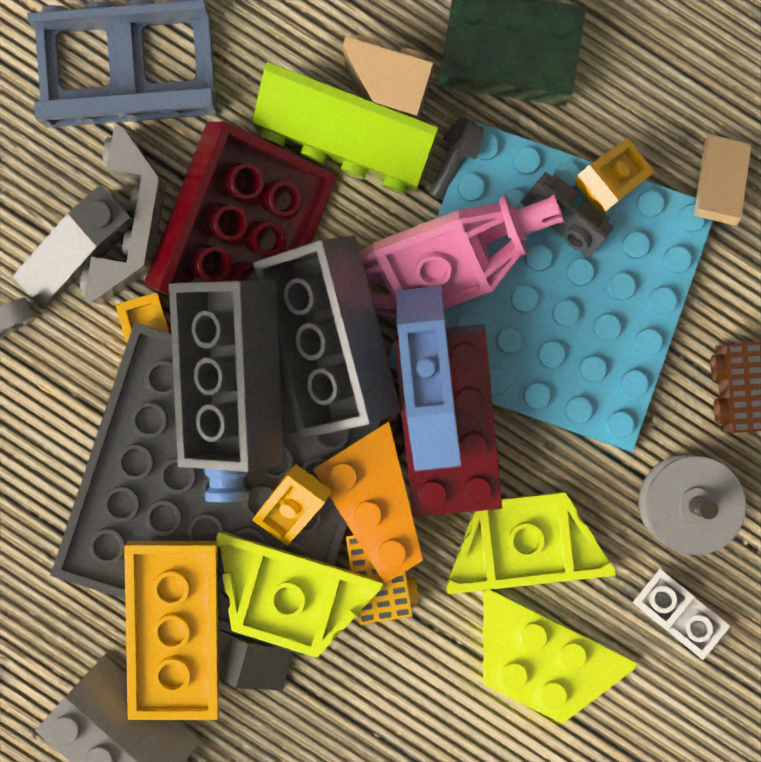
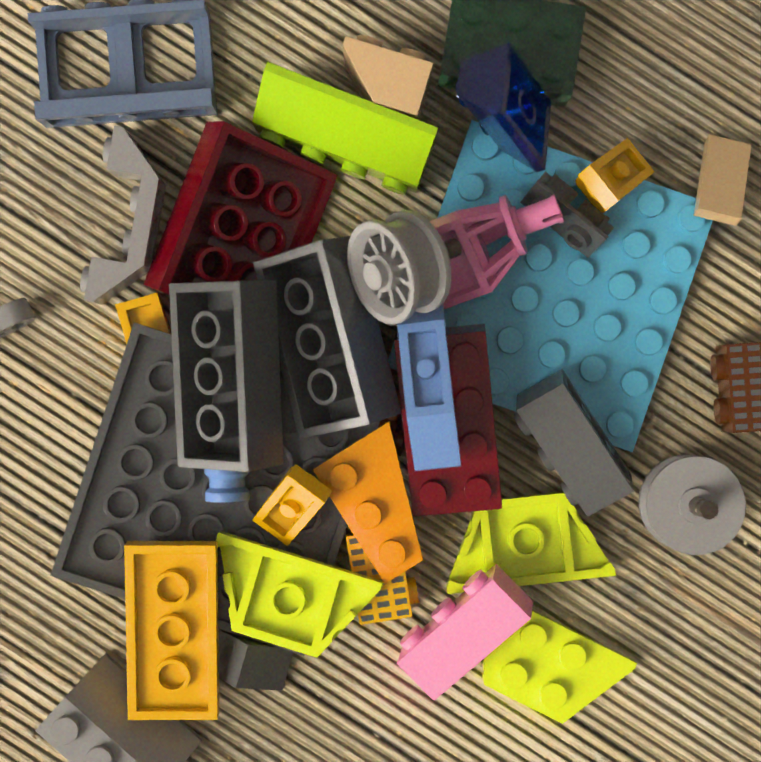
(83, 233): slope -> none
(400, 266): none -> light grey wheel
(464, 141): dark grey bar -> none
(464, 631): none -> bright pink brick
(507, 103): none -> clear blue slope
(573, 444): none -> dark grey brick
(681, 614): white slope -> none

